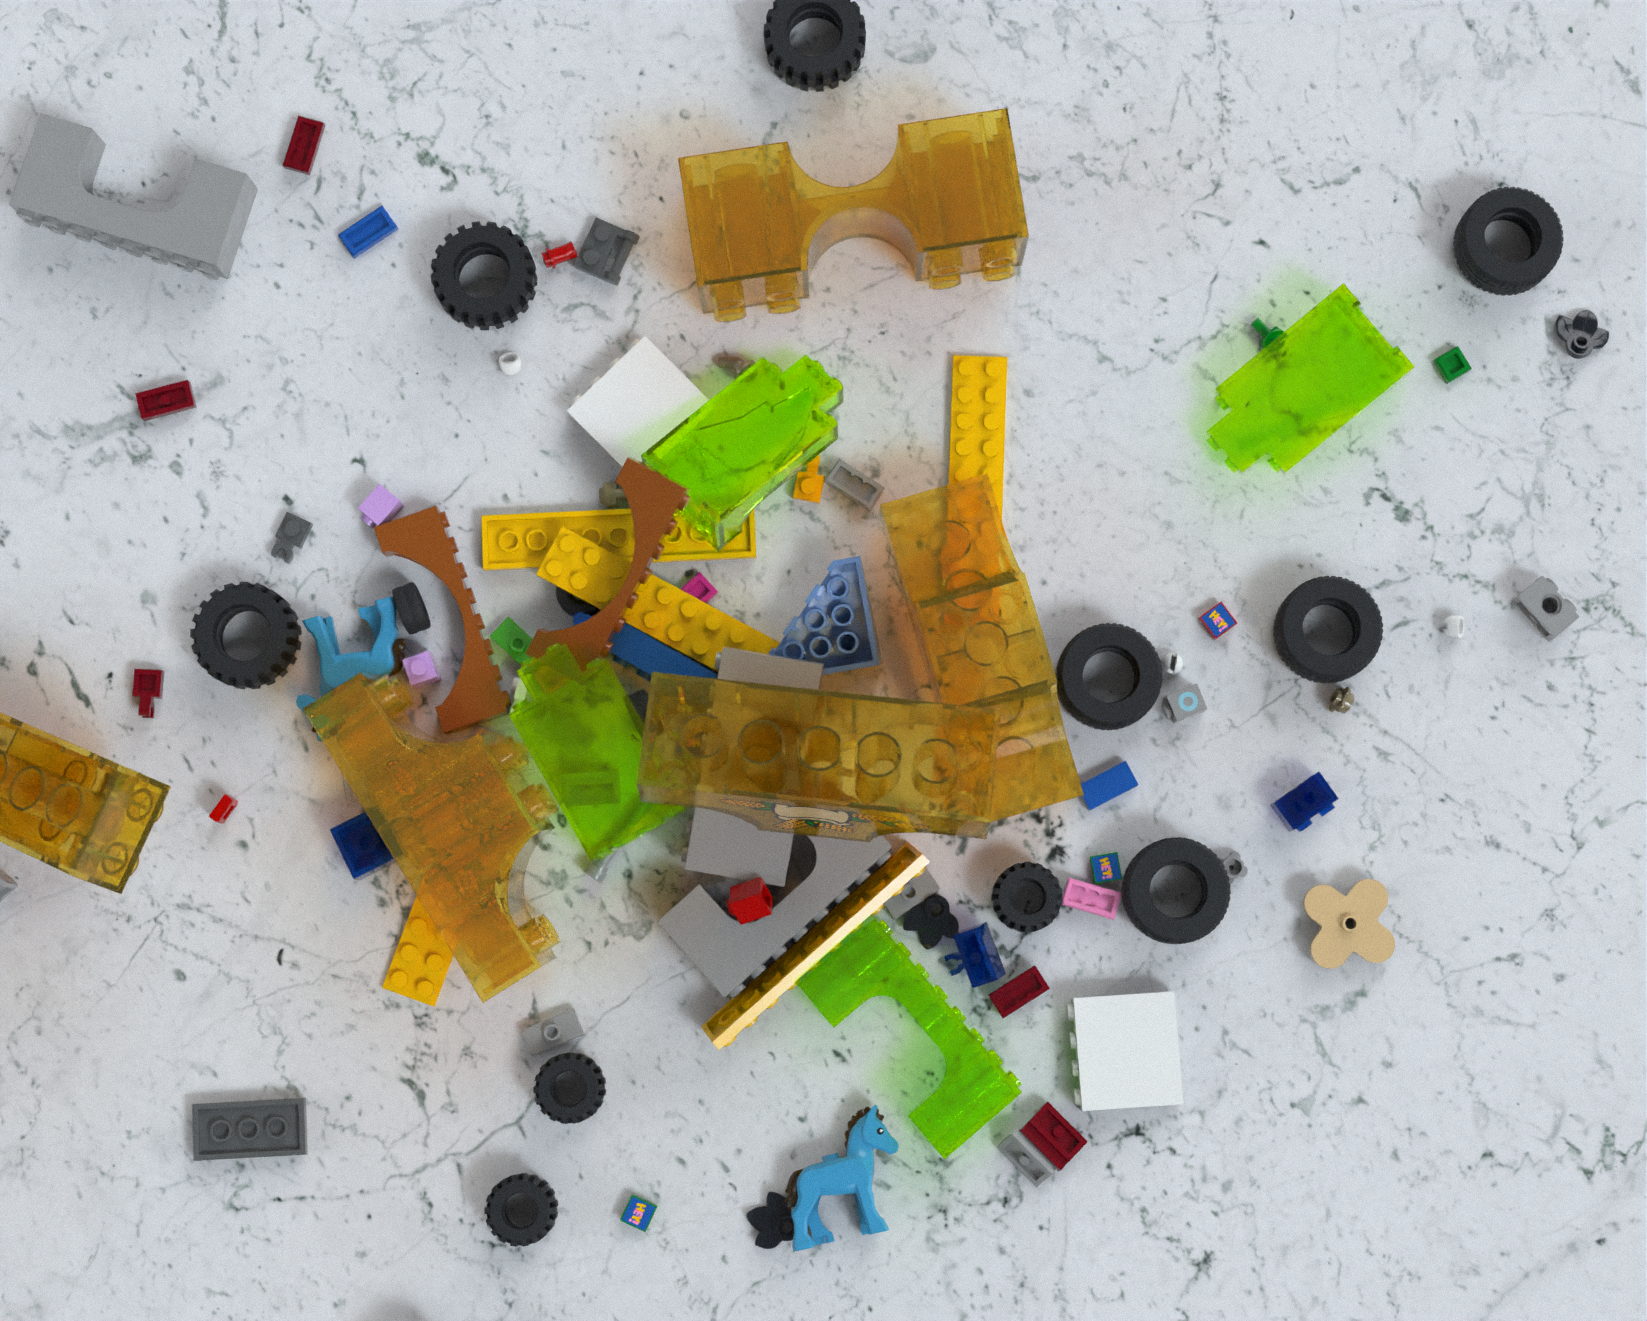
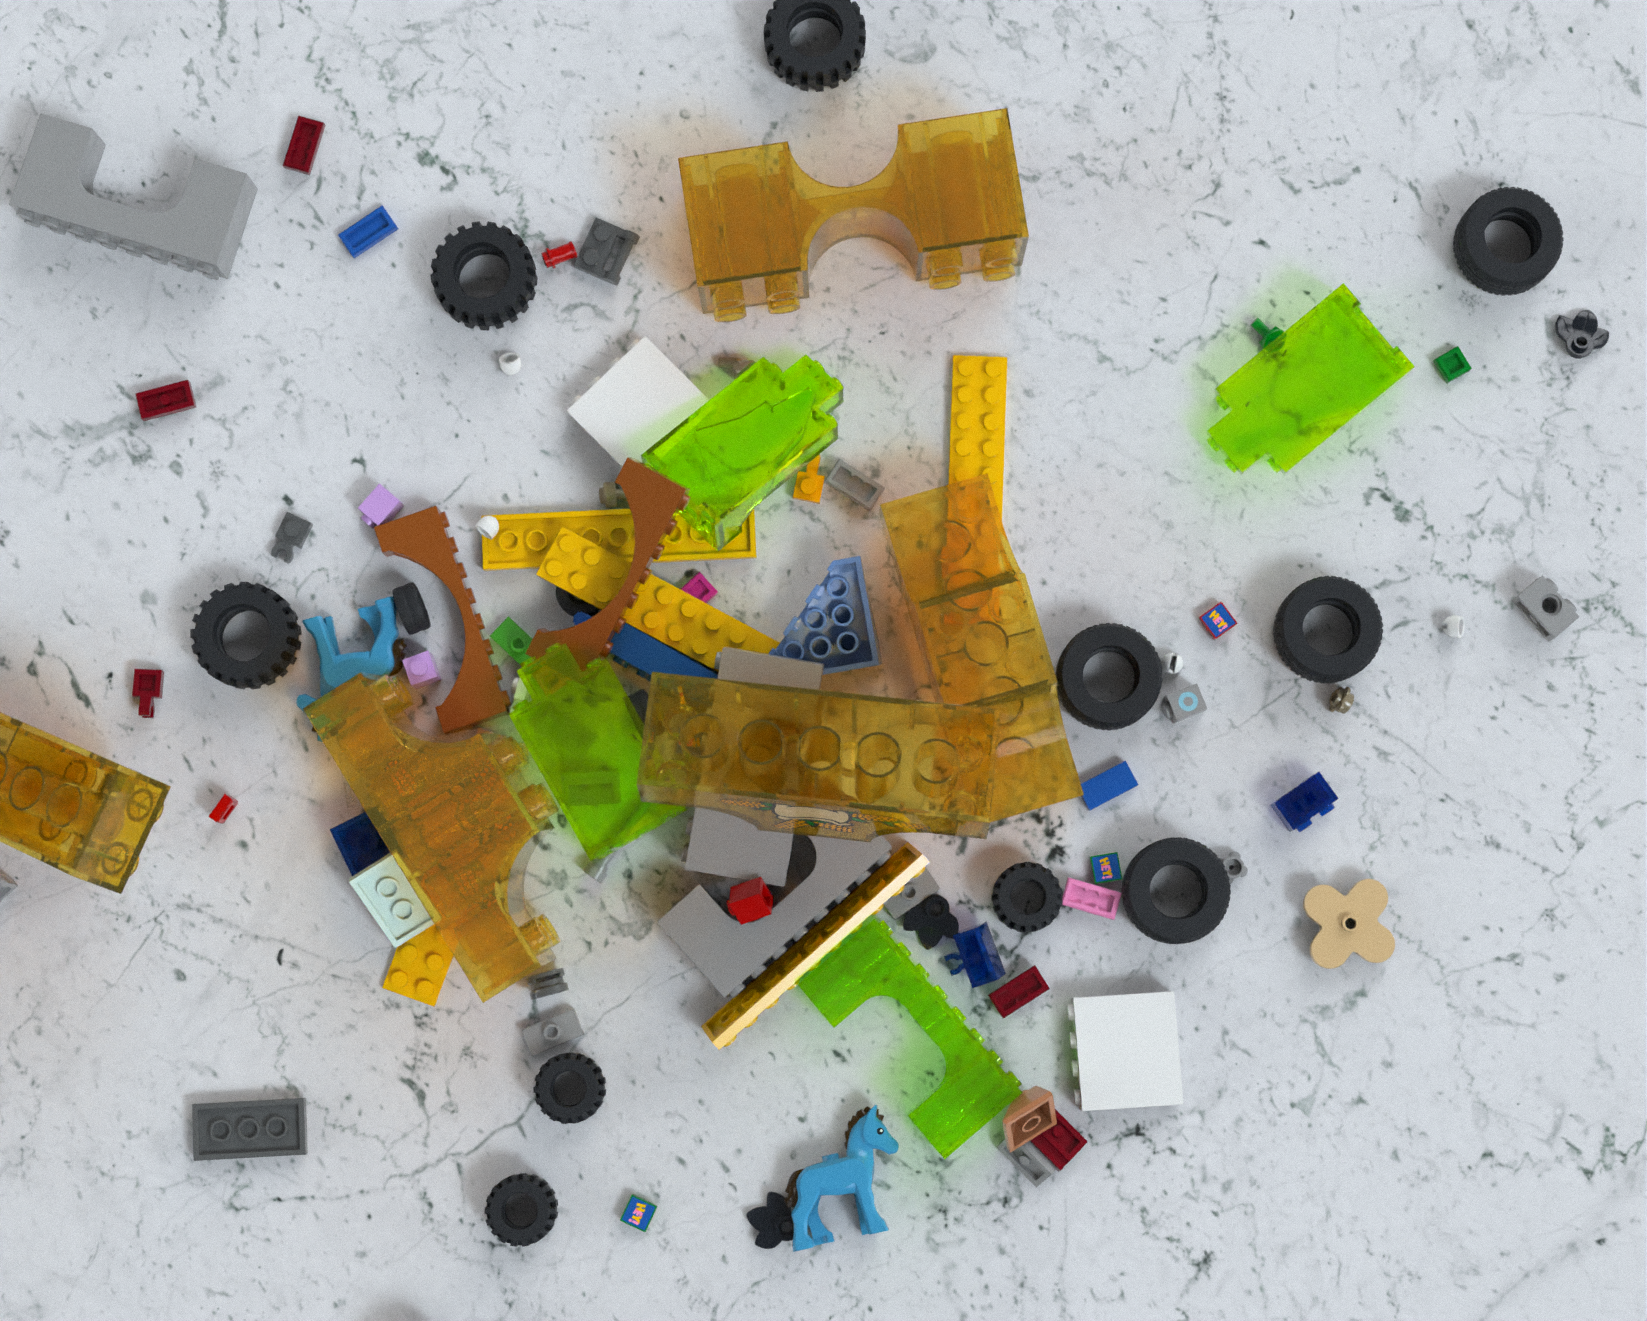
(391, 900): none -> light aqua plate
(488, 526): none -> white hinge
(548, 986): none -> dark grey wheel
(1028, 1117): none -> nougat slope

